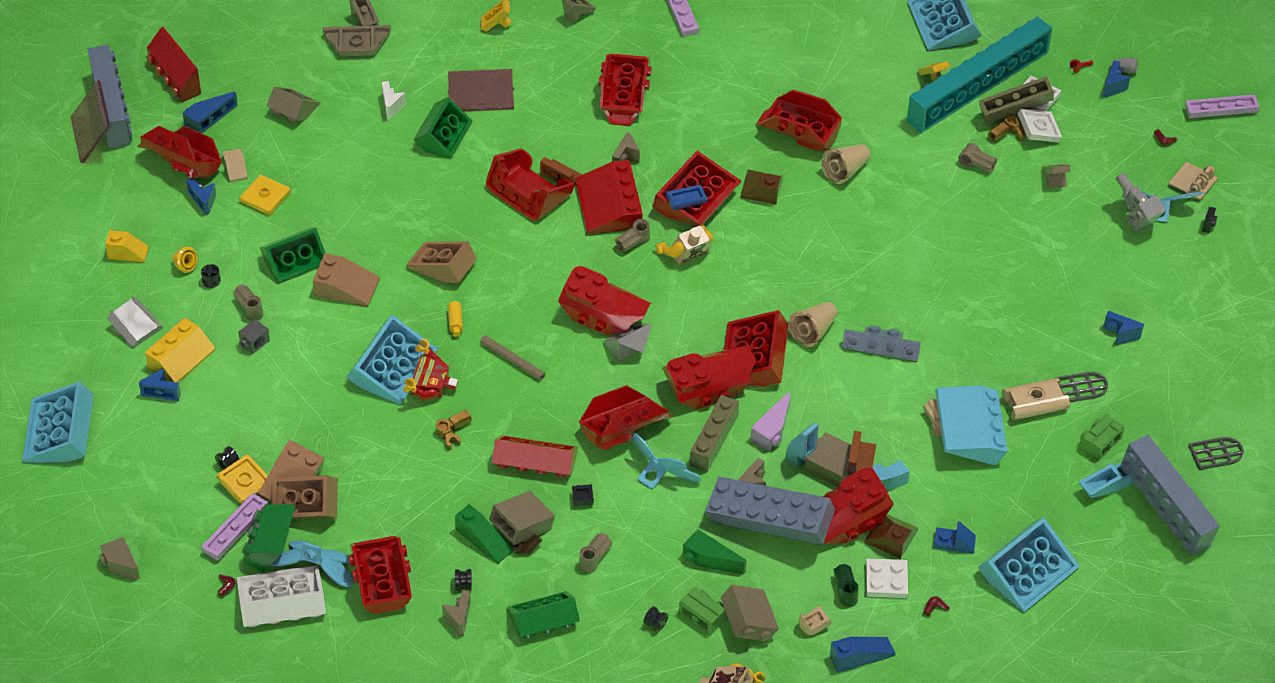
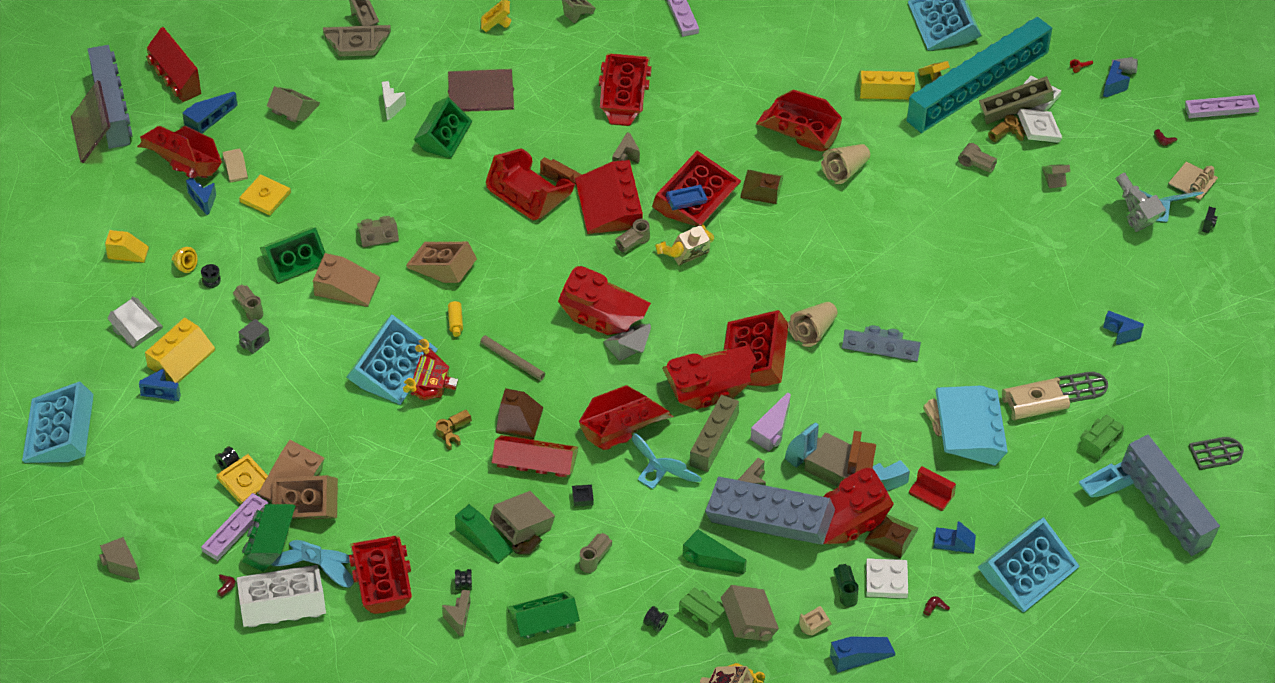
(378, 231): none -> dark tan bracket
(518, 414): none -> reddish brown slope
(886, 84): none -> yellow slope
(933, 489): none -> red panel

